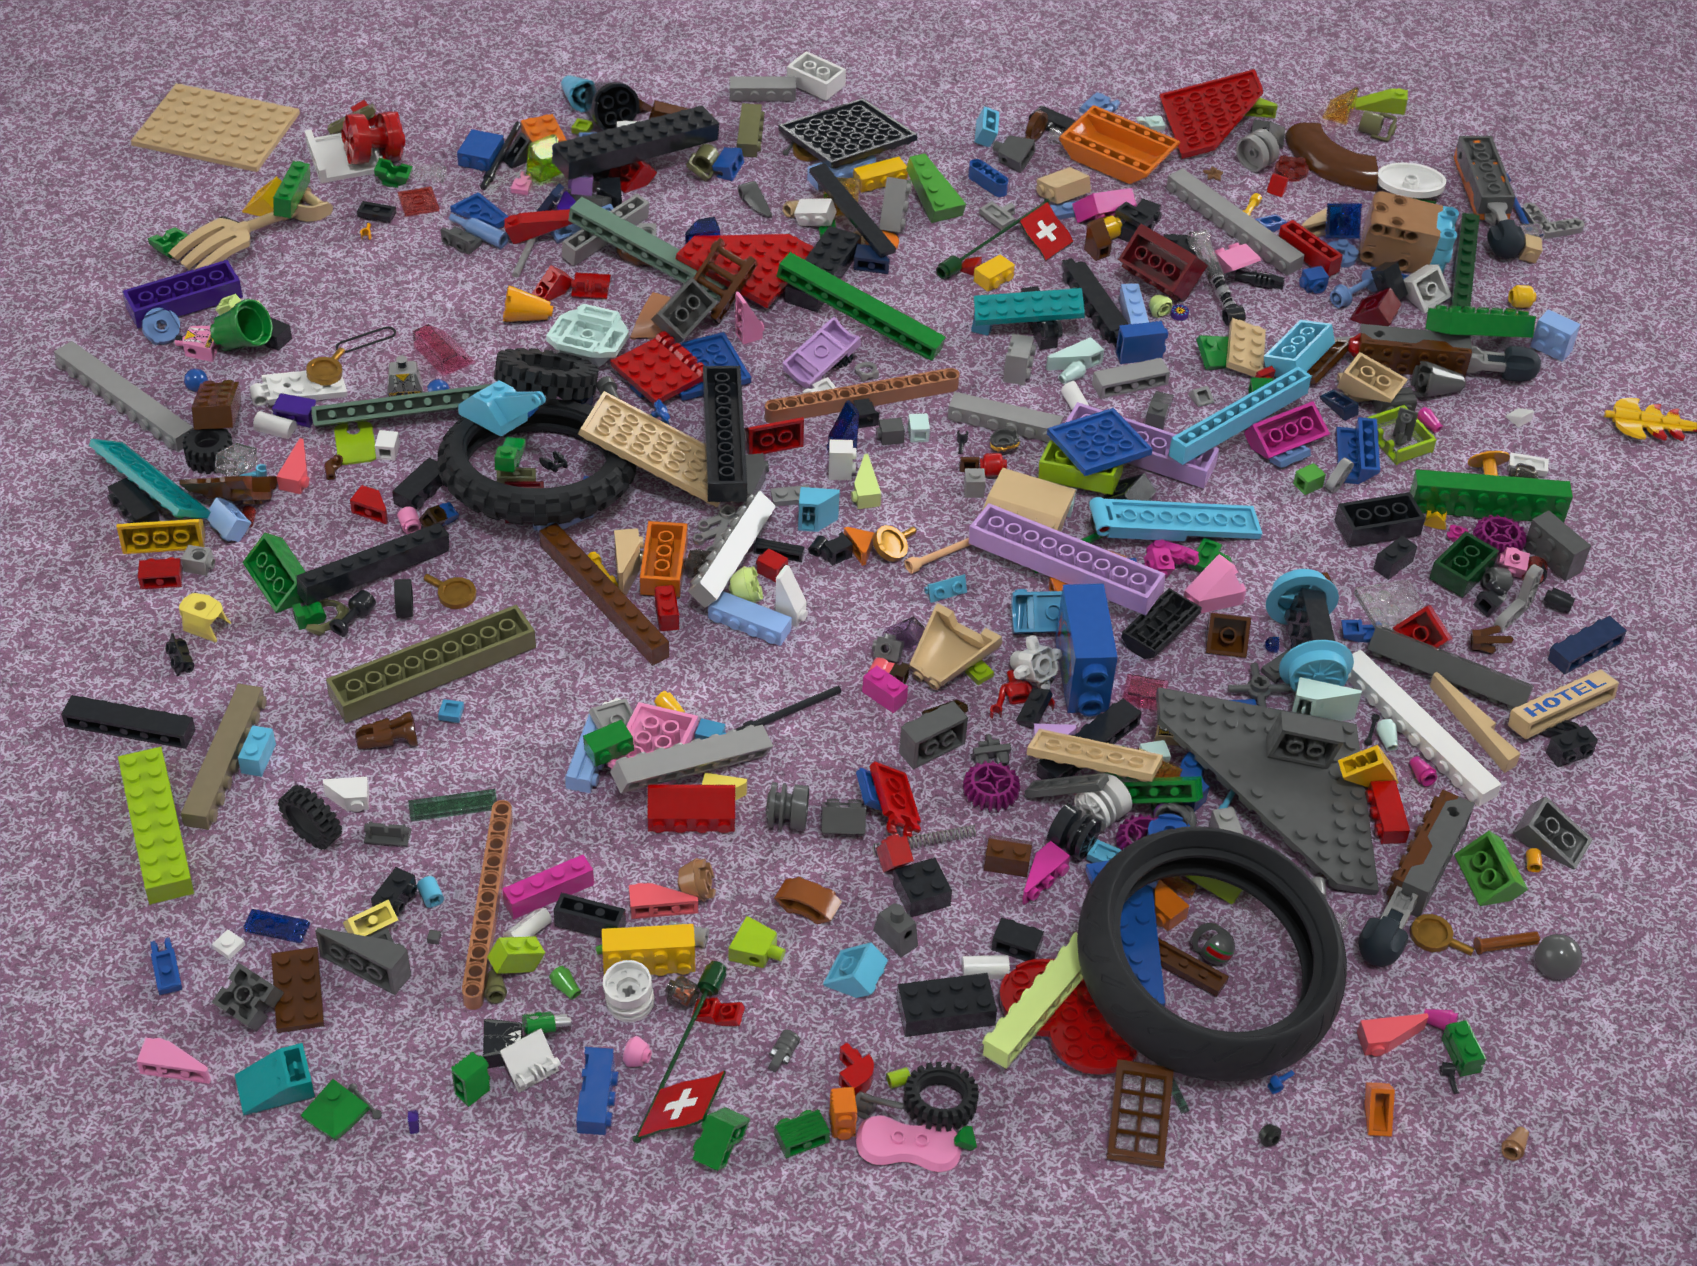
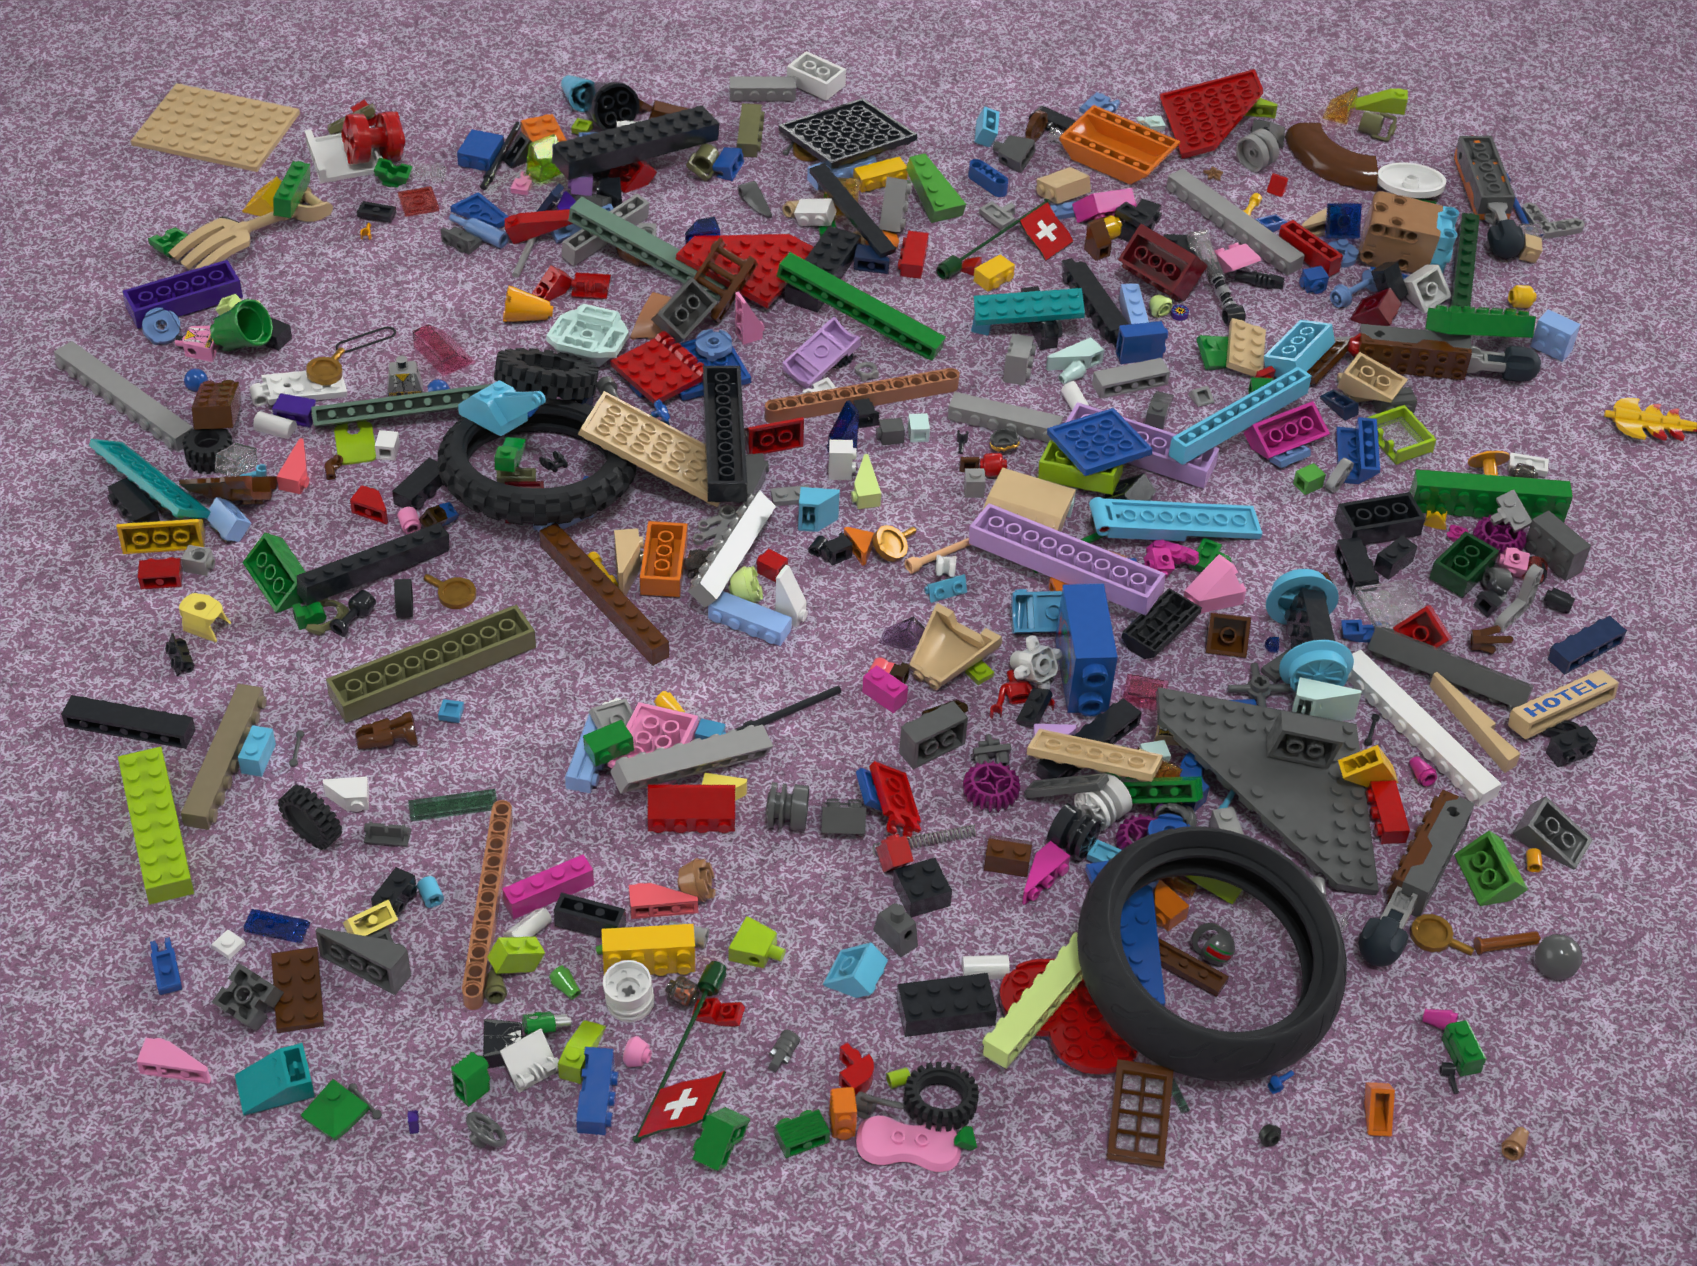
(249, 513): clear red hinge -> none
(293, 762): none -> dark grey hinge
(434, 937): dark grey piece -> none
(482, 1132): none -> dark grey piece
(573, 1057): none -> lime slope
(666, 608): red brick -> none
(720, 345): none -> medium blue plate
(791, 551): black piece -> none
(808, 899): dark orange brick -> none
(895, 647): flat silver brick -> none
(913, 254): none -> red brick
(945, 565): none -> white piece
(1017, 940): black brick -> none
(1299, 165): clear red plate -> none
(1355, 563): none -> black brick
(1385, 1034): coral slope -> none
(1388, 734): light aqua cone -> none
(1404, 425): dark grey hinge -> none
(1429, 420): dark pink cone -> none
(1435, 380): dark grey cone -> none
(1511, 512): none -> light grey hinge
(1520, 416): white slope -> none

